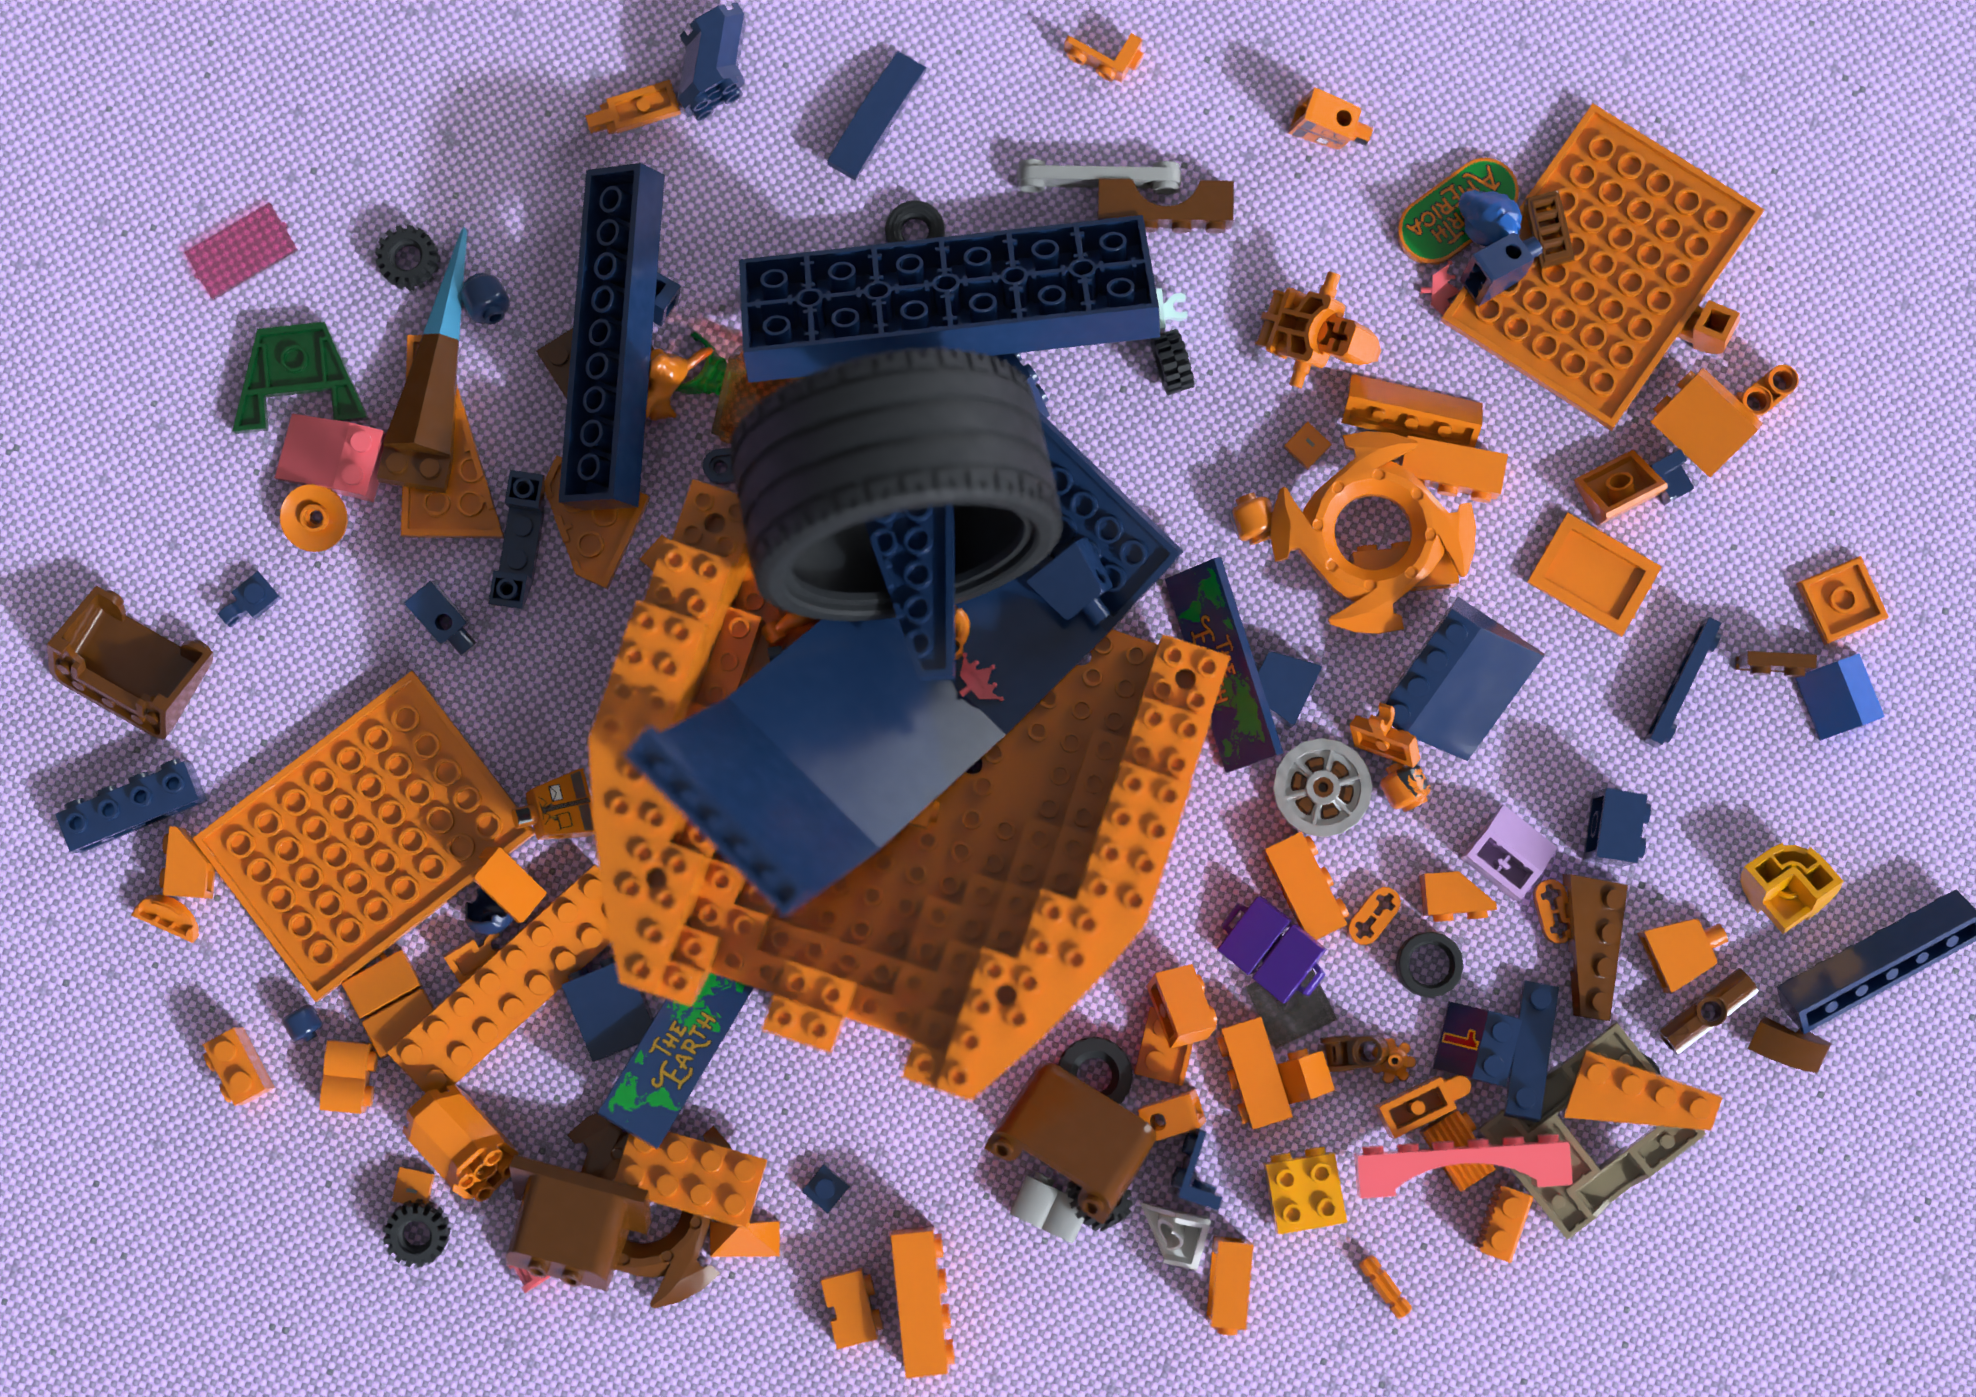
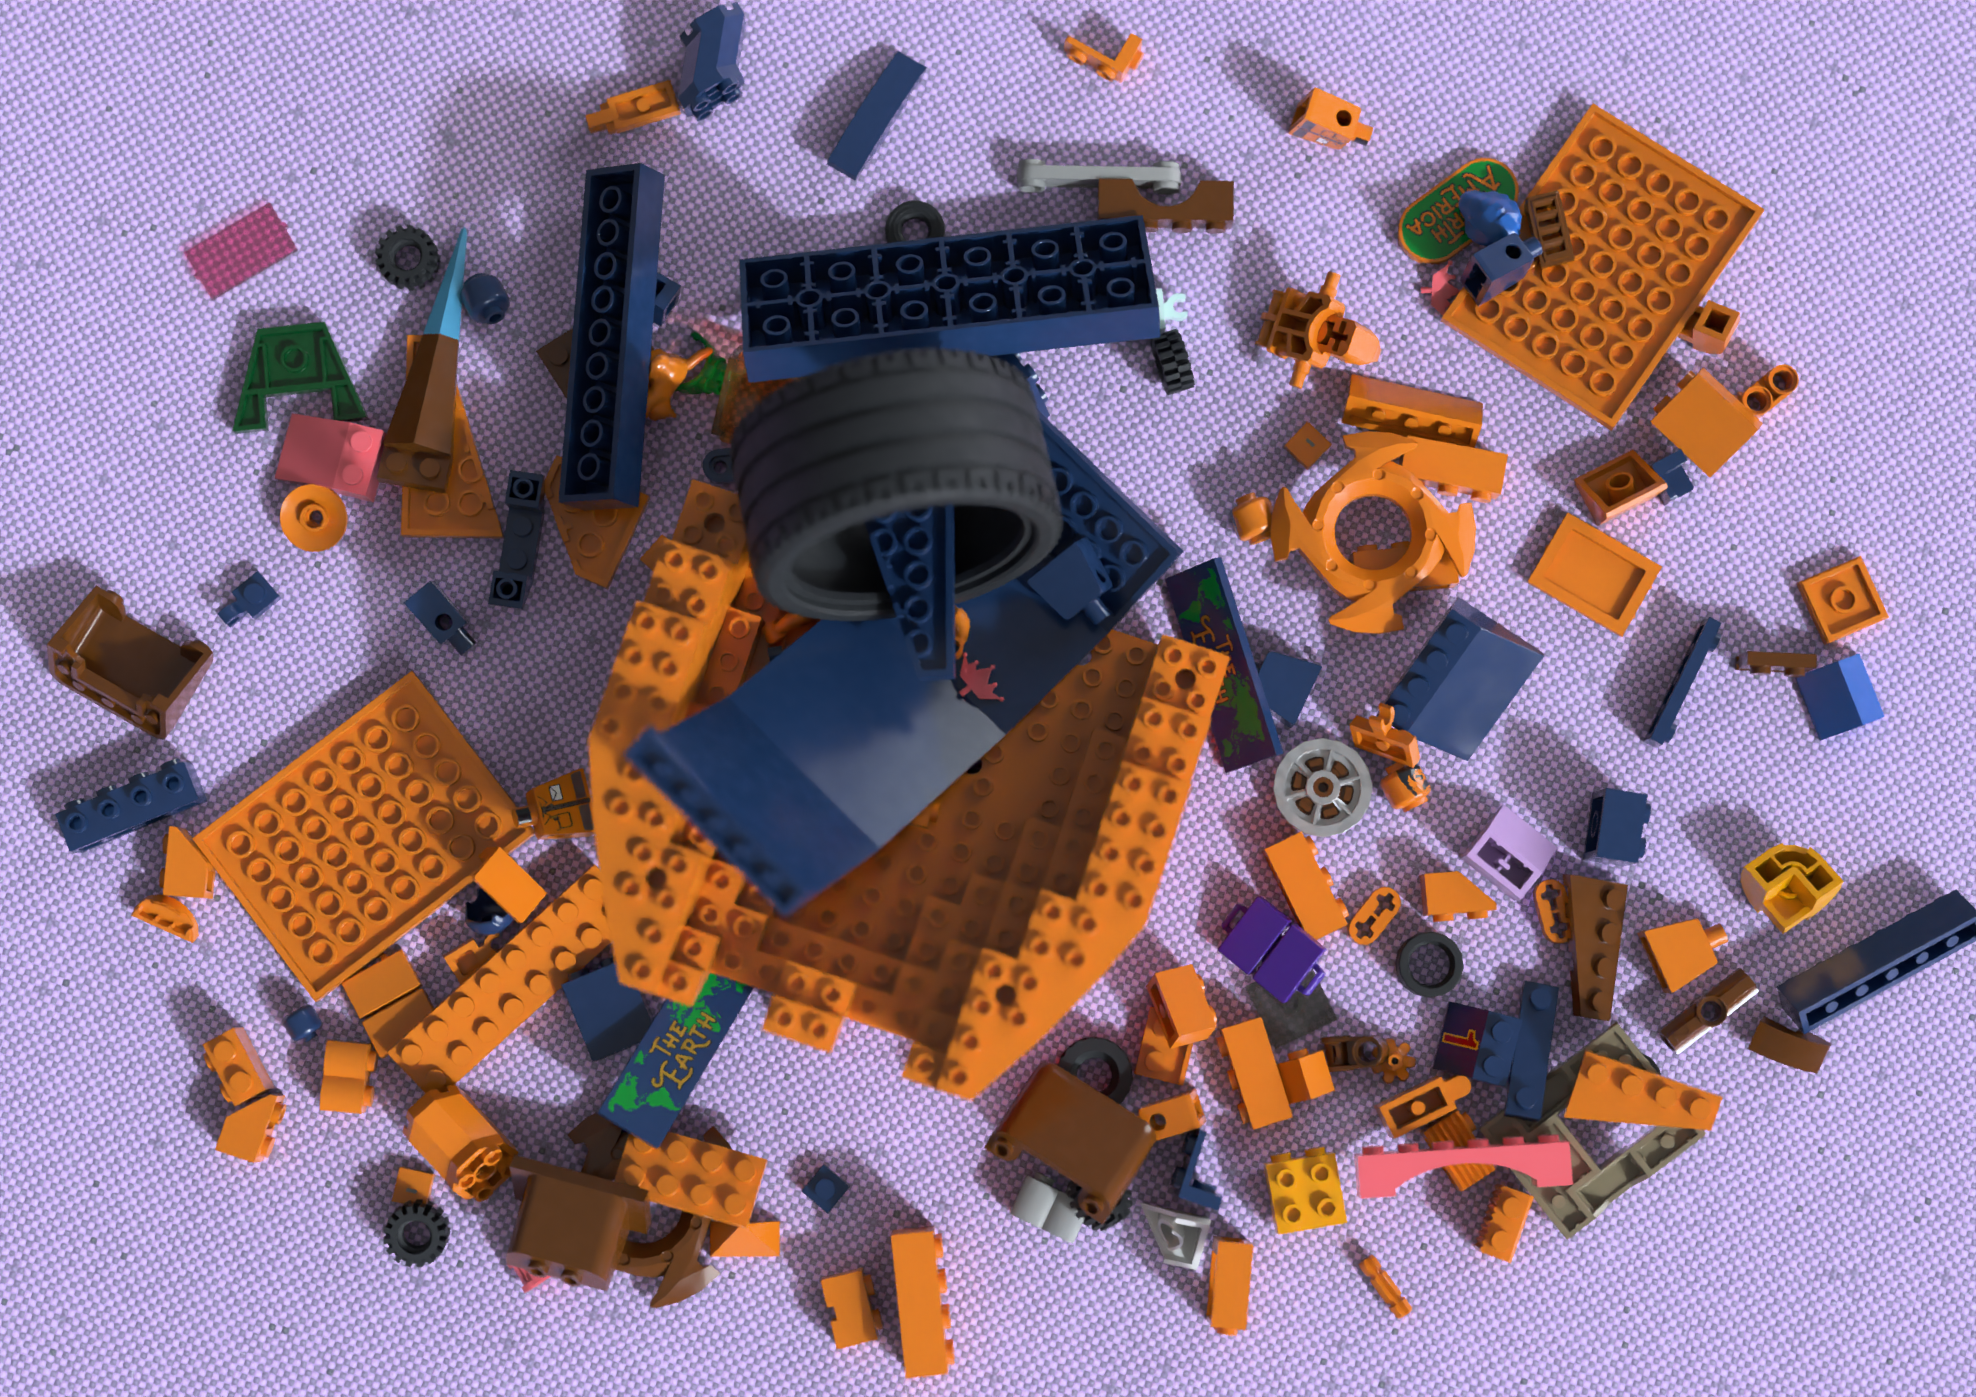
(249, 1130): none -> orange slope

